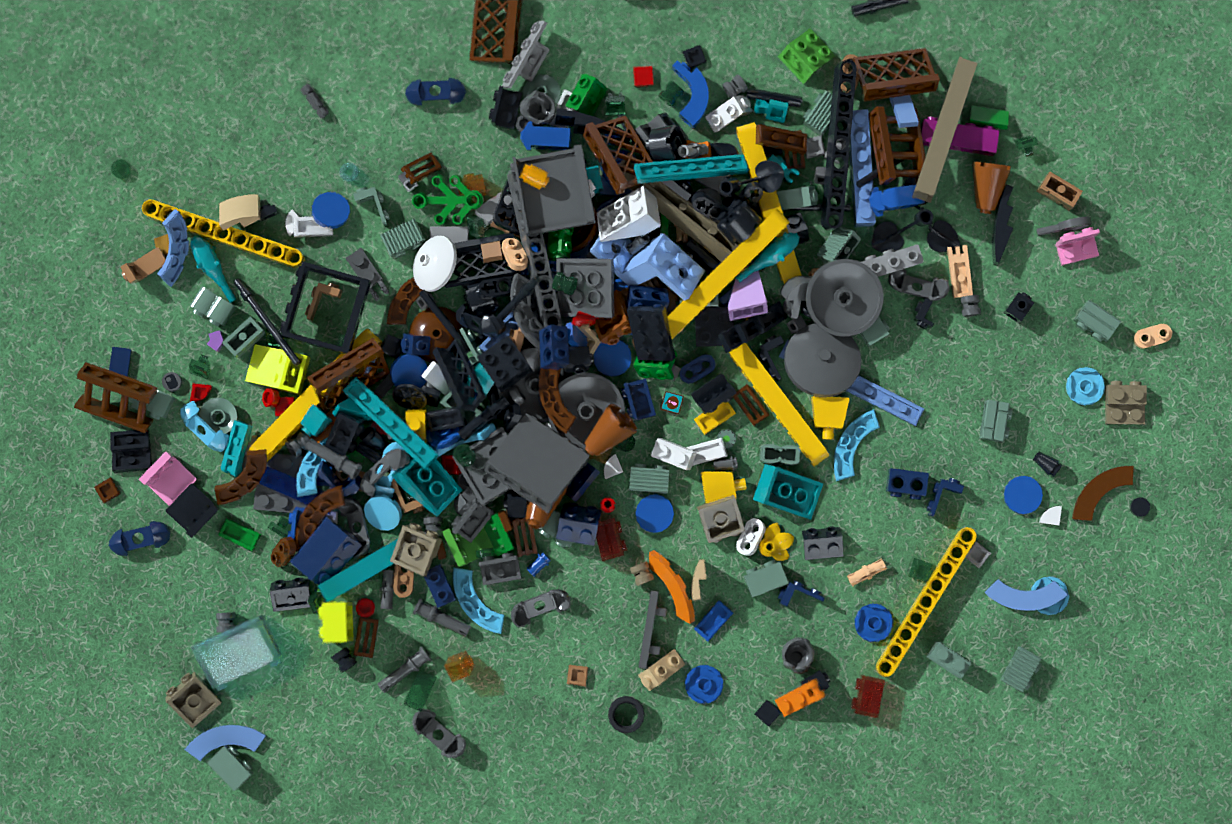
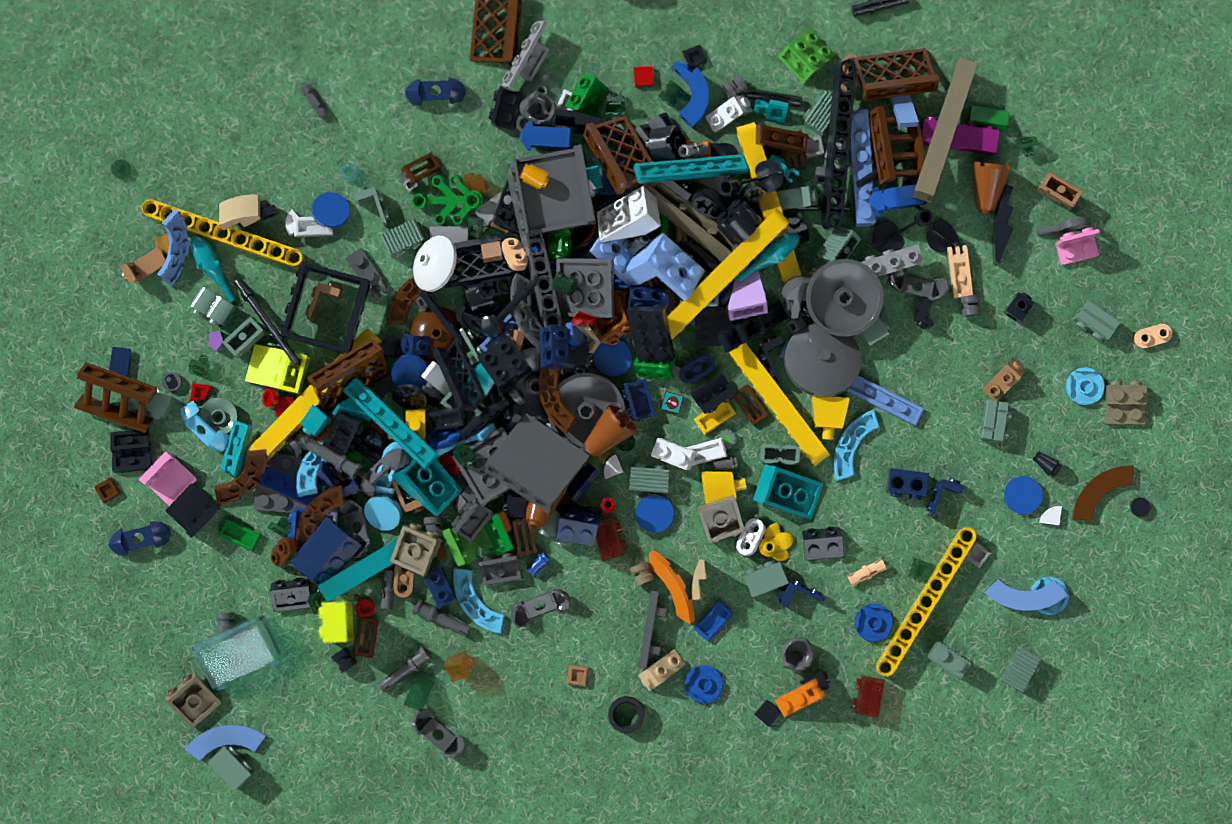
(1004, 379): none -> medium nougat bracket

